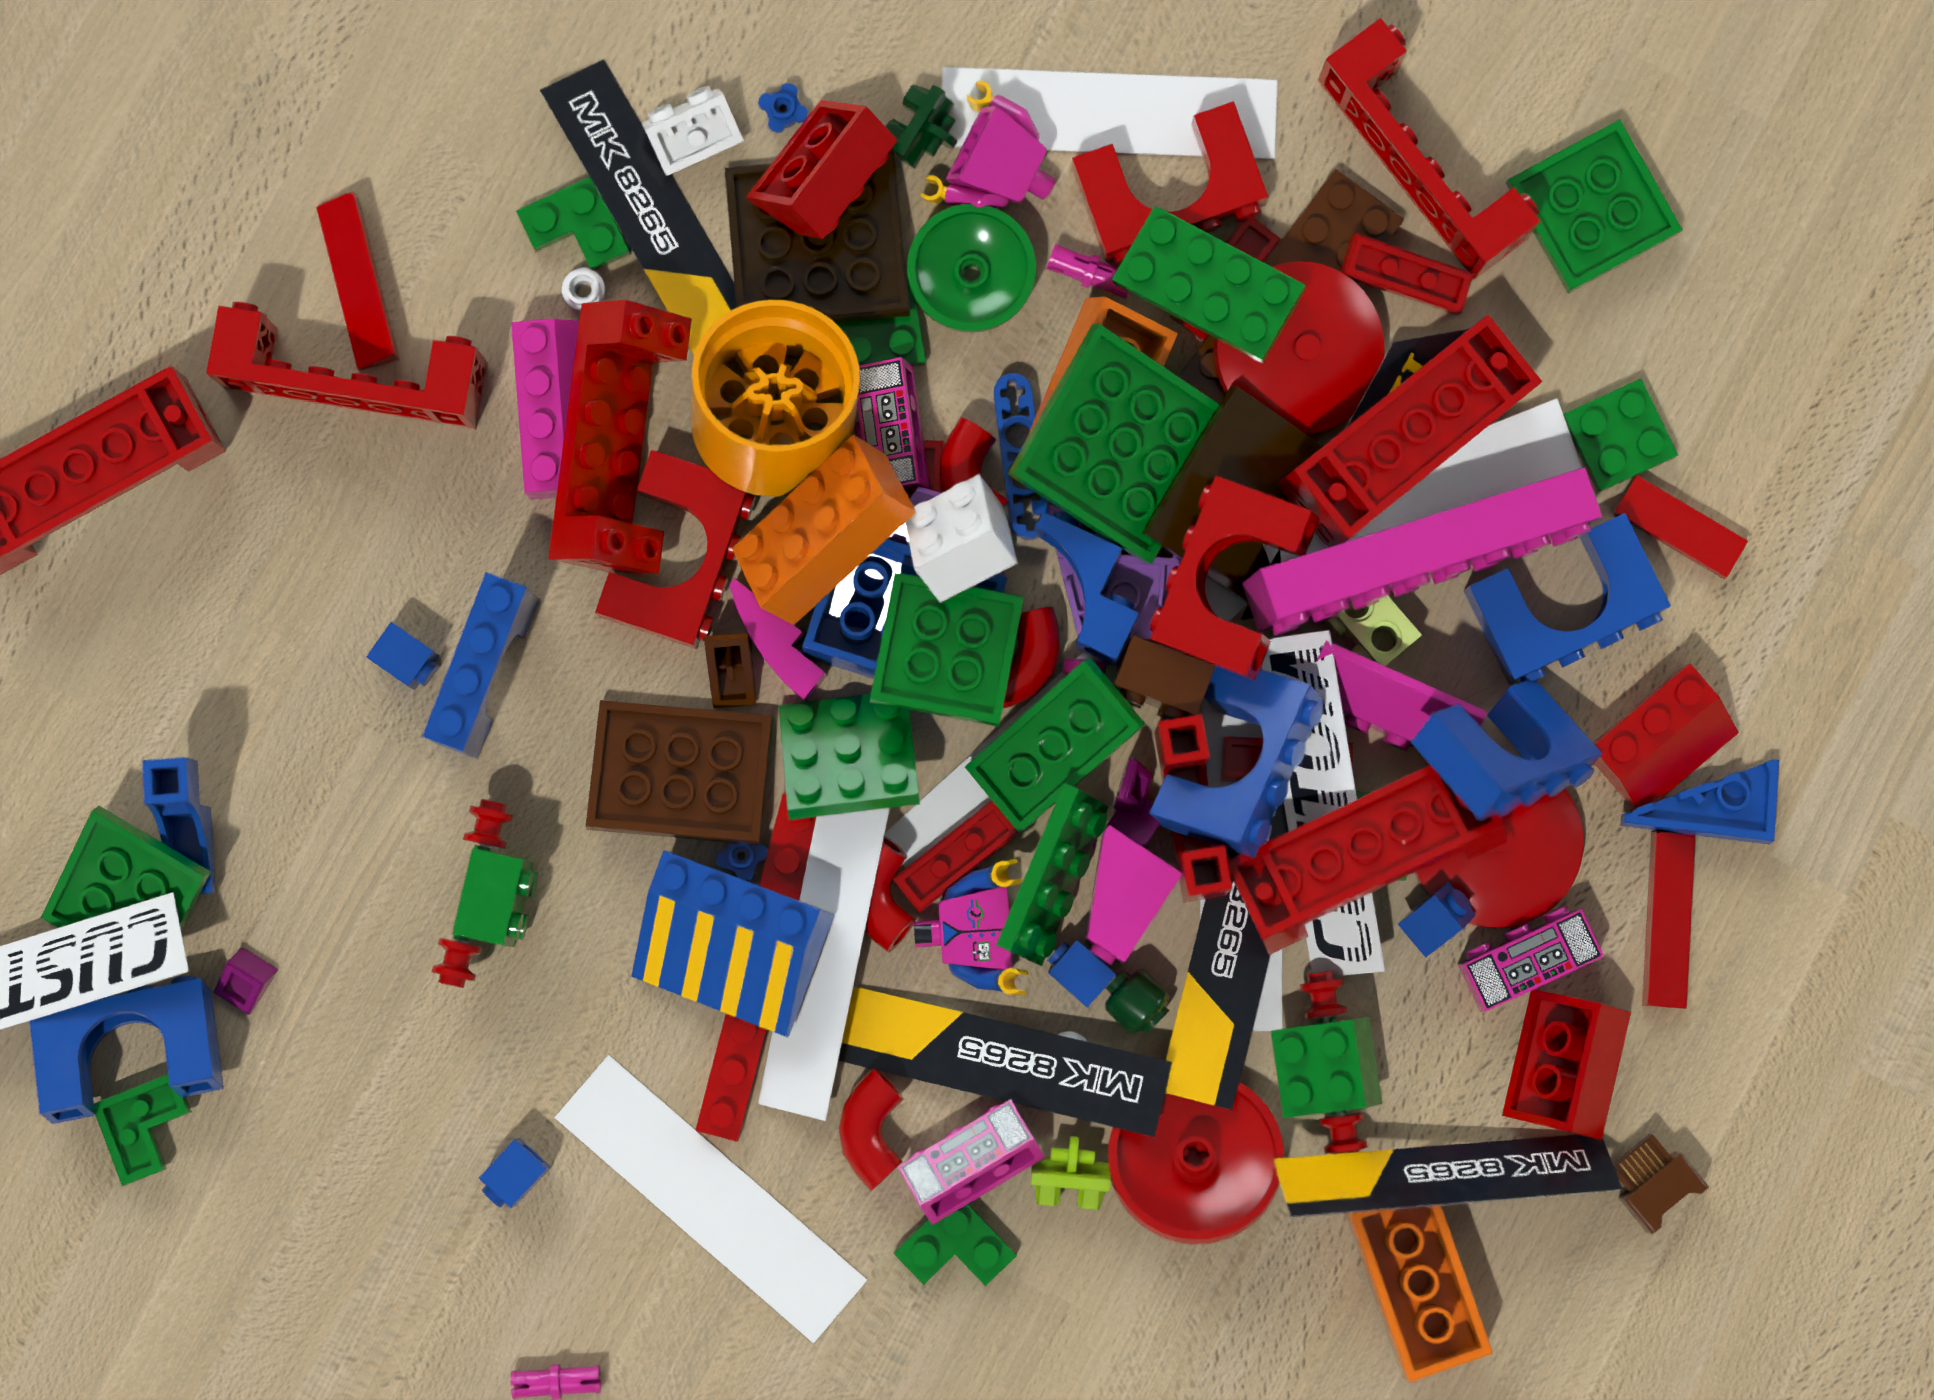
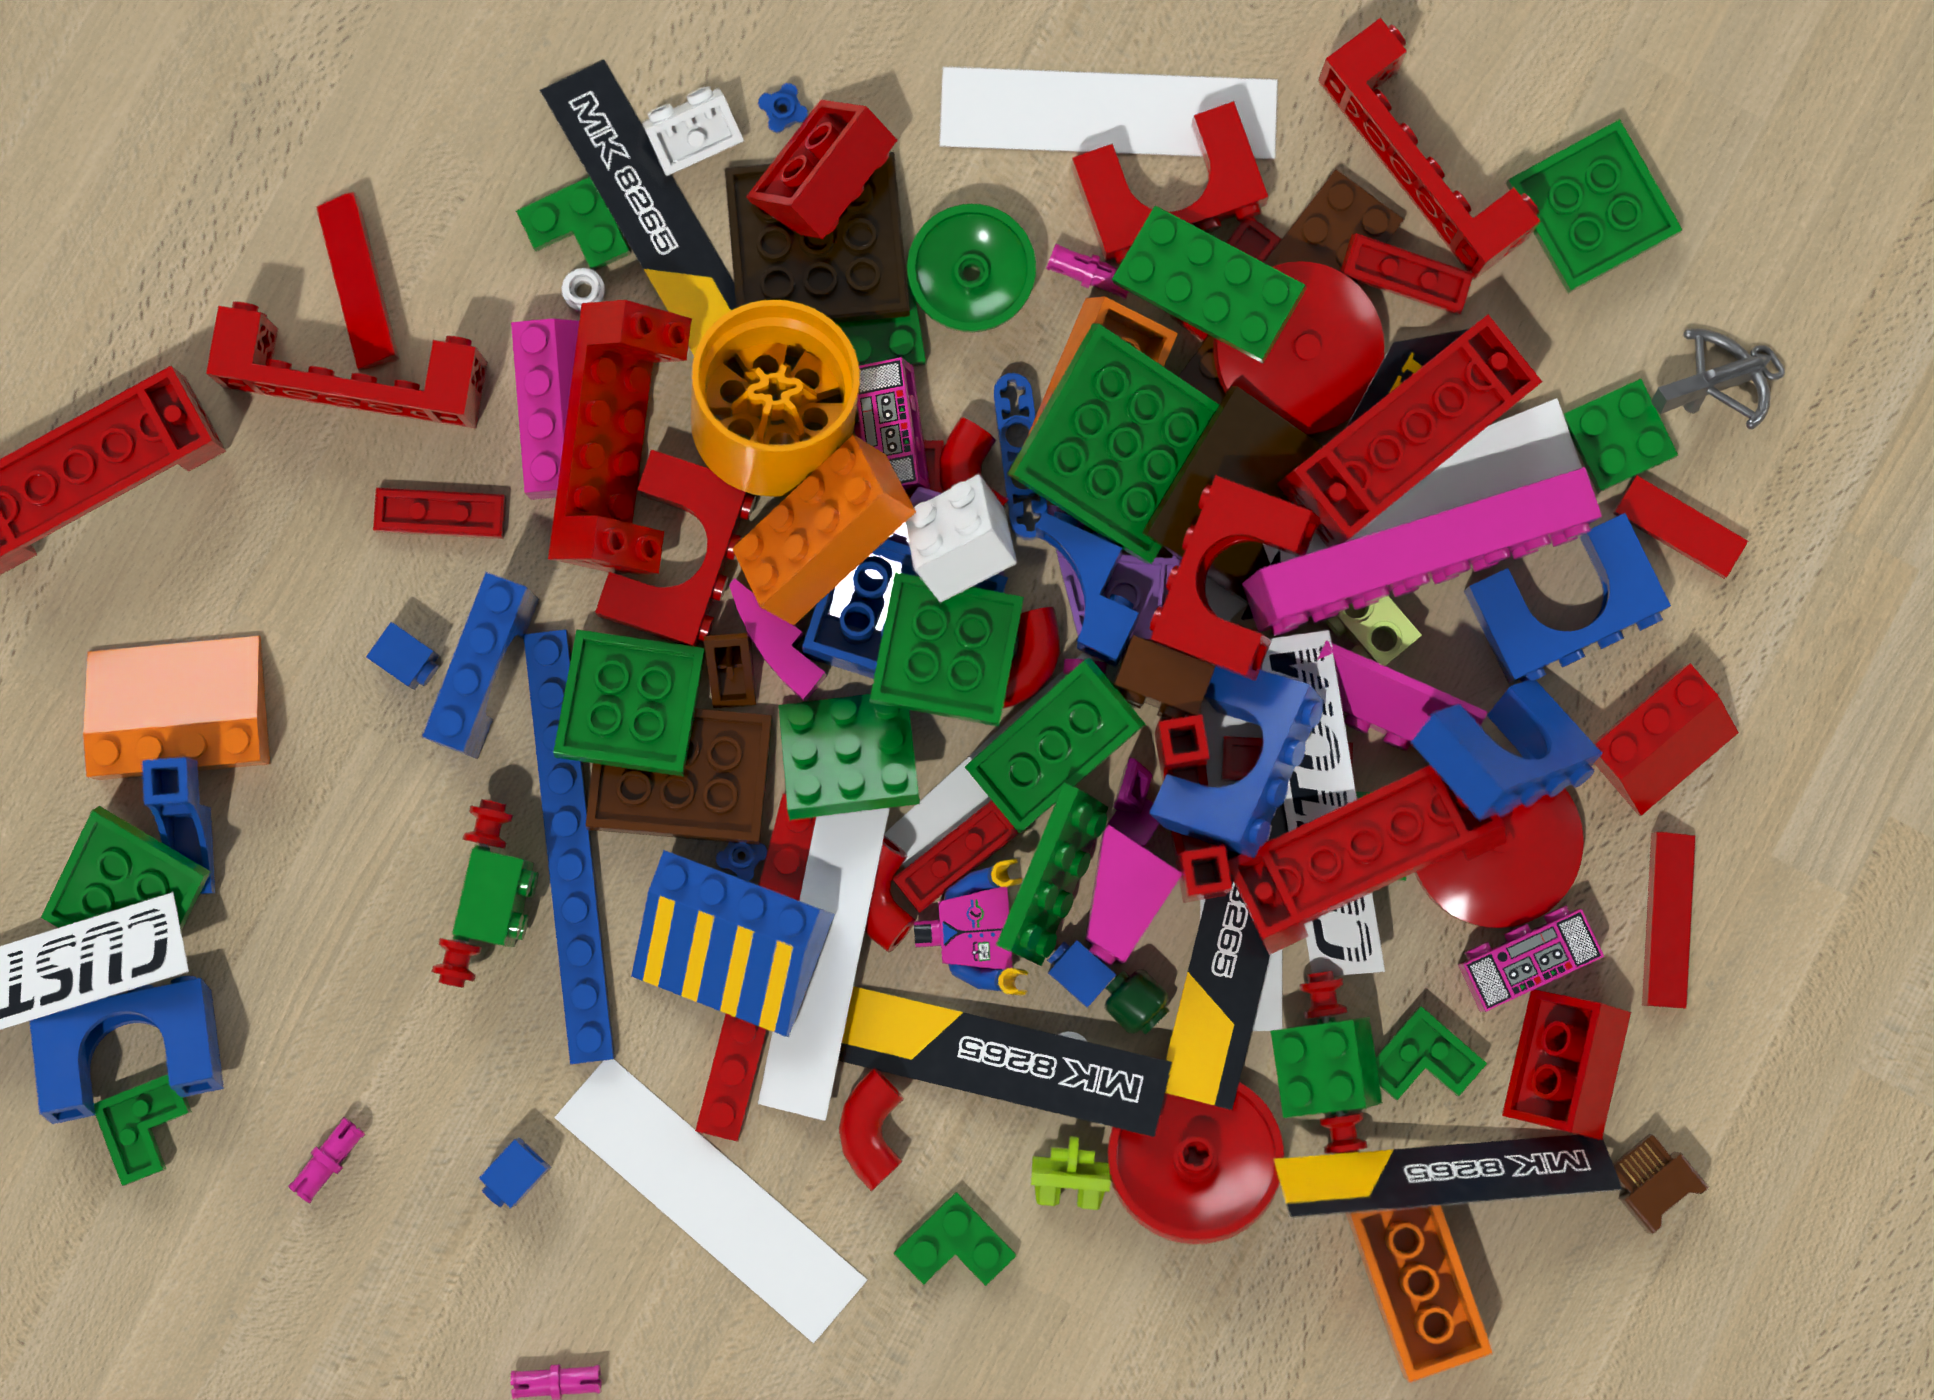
(175, 704): none -> slope
(245, 980): magenta slope -> none
(326, 1160): none -> dark pink pin
(439, 513): none -> red tile
(569, 857): none -> blue plate
(629, 702): none -> green plate
(928, 126): dark green hips -> none
(970, 1161): brick -> none
(996, 159): dark pink torso -> none
(1430, 1046): none -> green plate
(1437, 919): blue brick -> none
(1694, 389): none -> flat silver piece
(1730, 808): blue wing -> none

